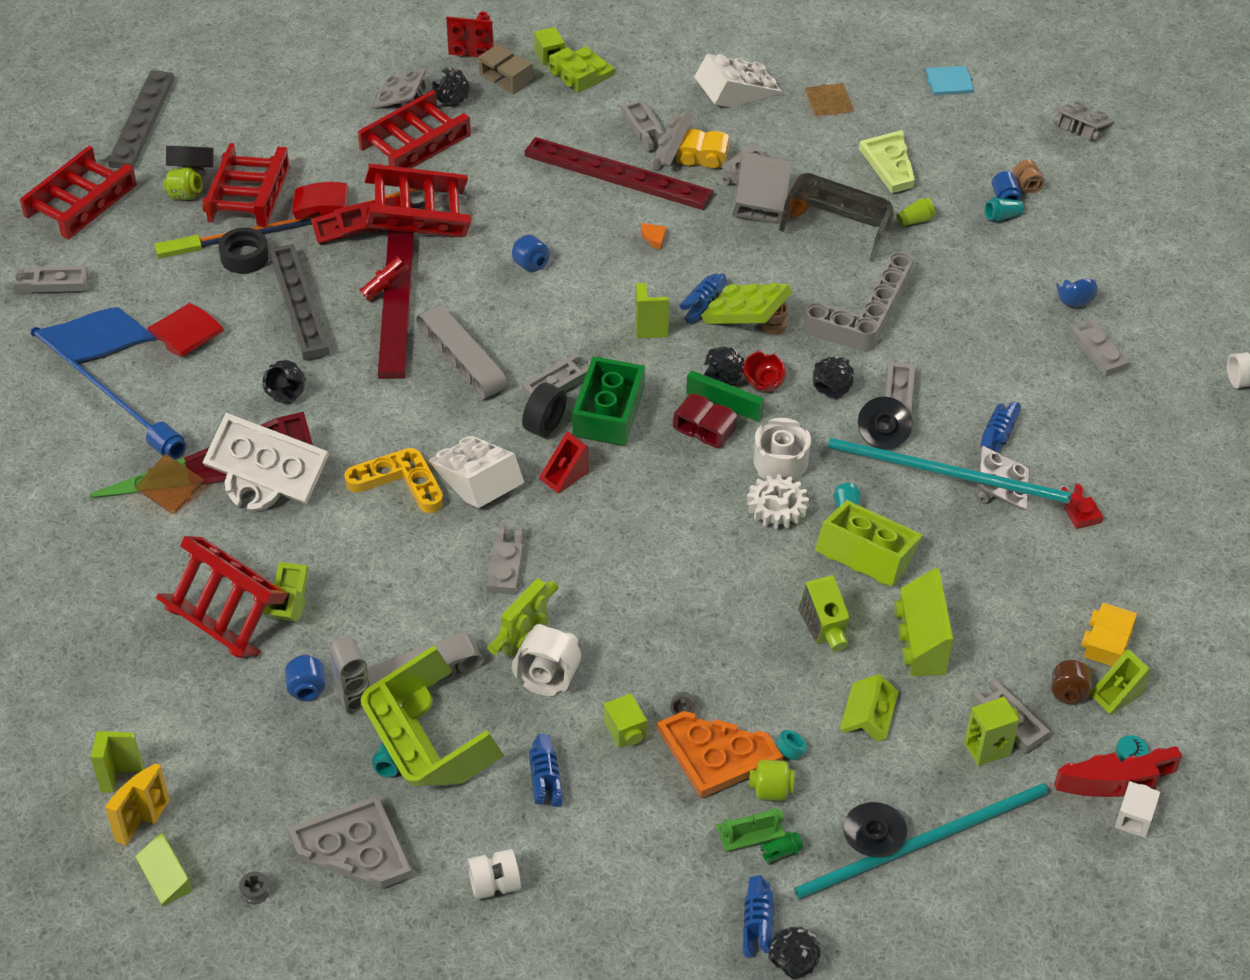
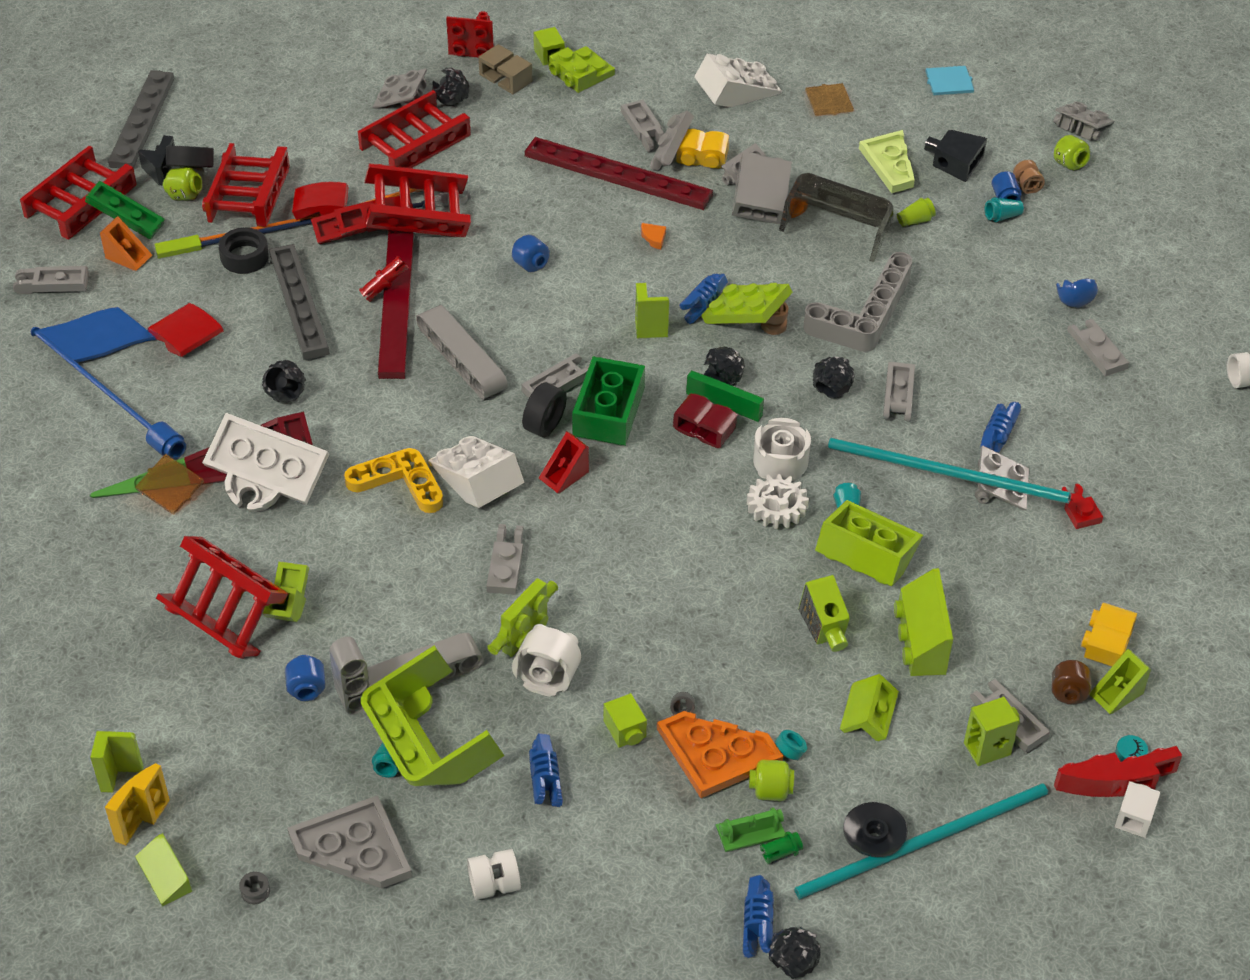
(123, 246): none -> orange slope
(130, 212): none -> green tile
(155, 161): none -> black slope
(764, 371): red hair -> none
(892, 413): black dish -> none
(957, 153): none -> black torso
(1071, 152): none -> lime head

